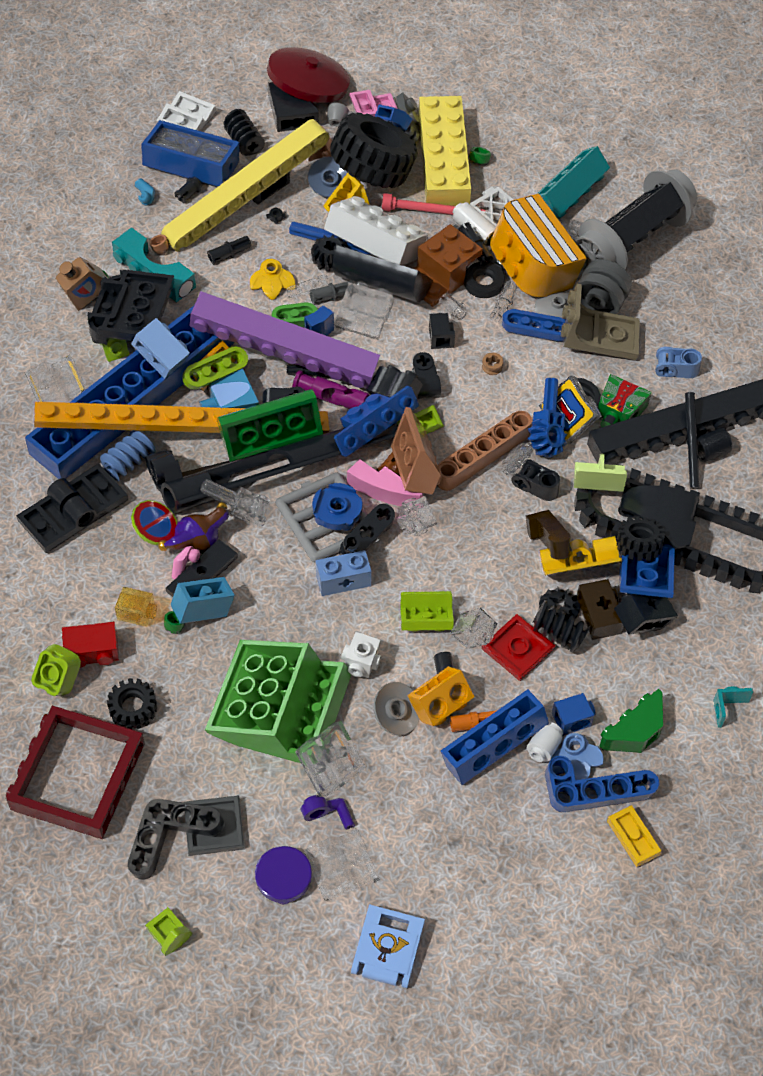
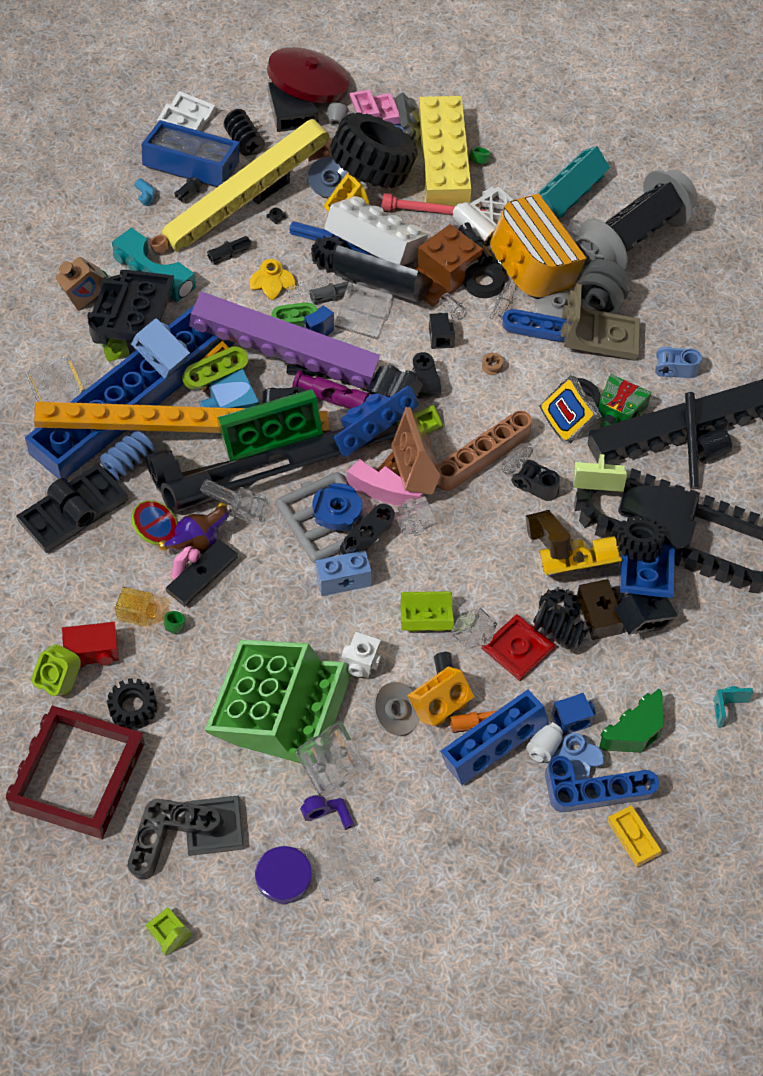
(202, 600): dark azure brick -> none
(386, 949): light blue container -> none
(396, 116): blue piece -> none
(548, 425): blue gear -> none

